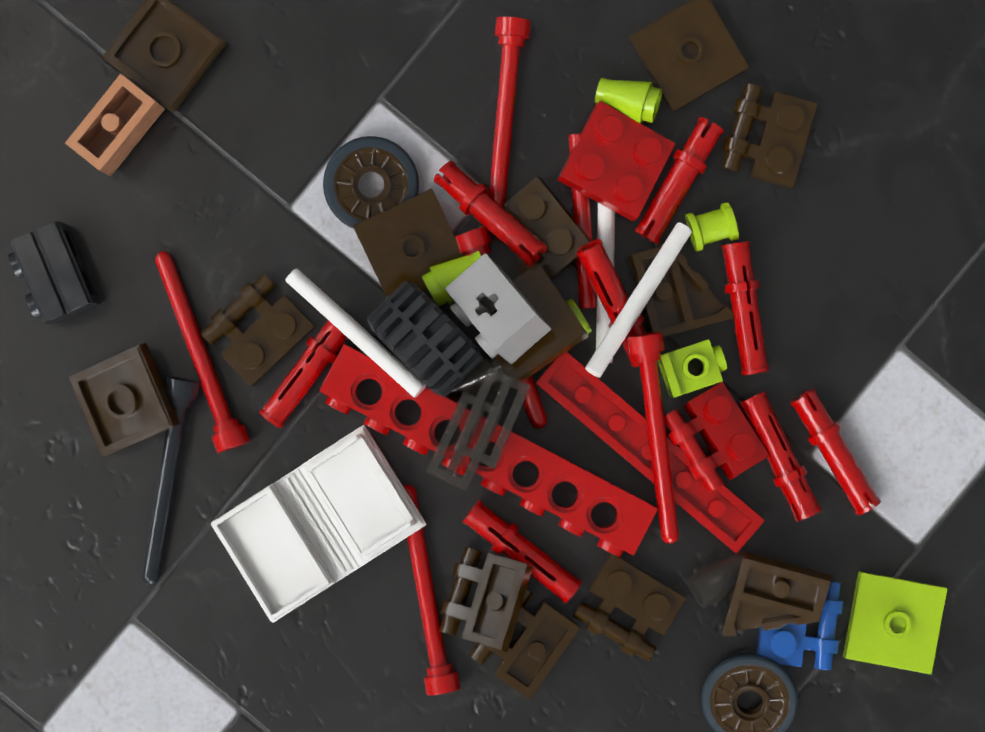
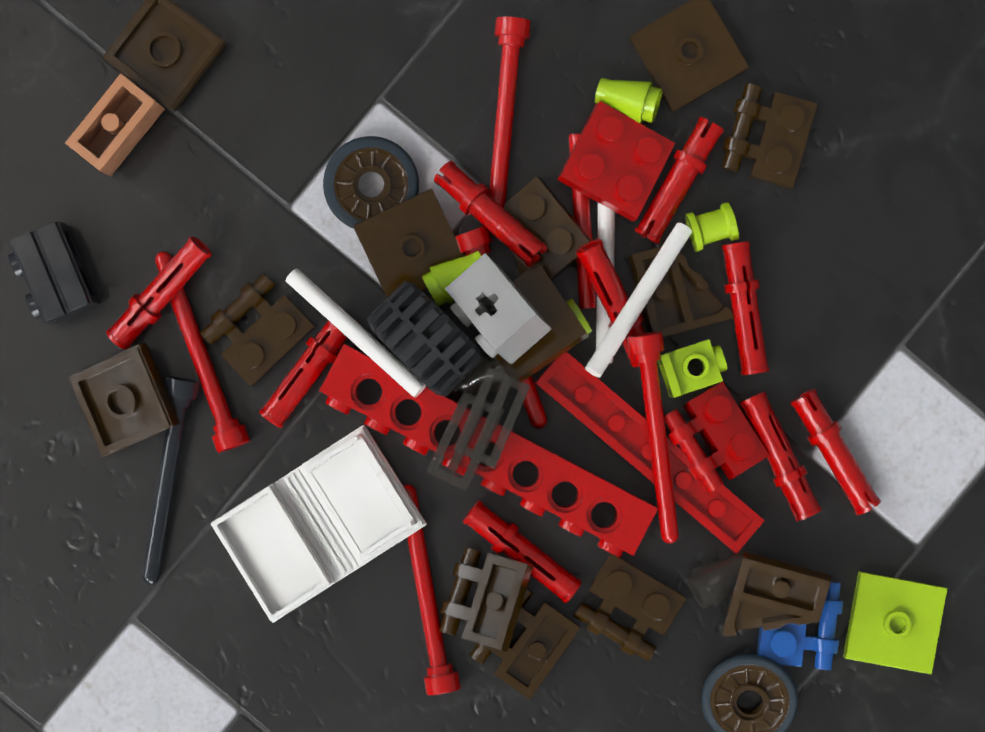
(126, 328): none -> red pin

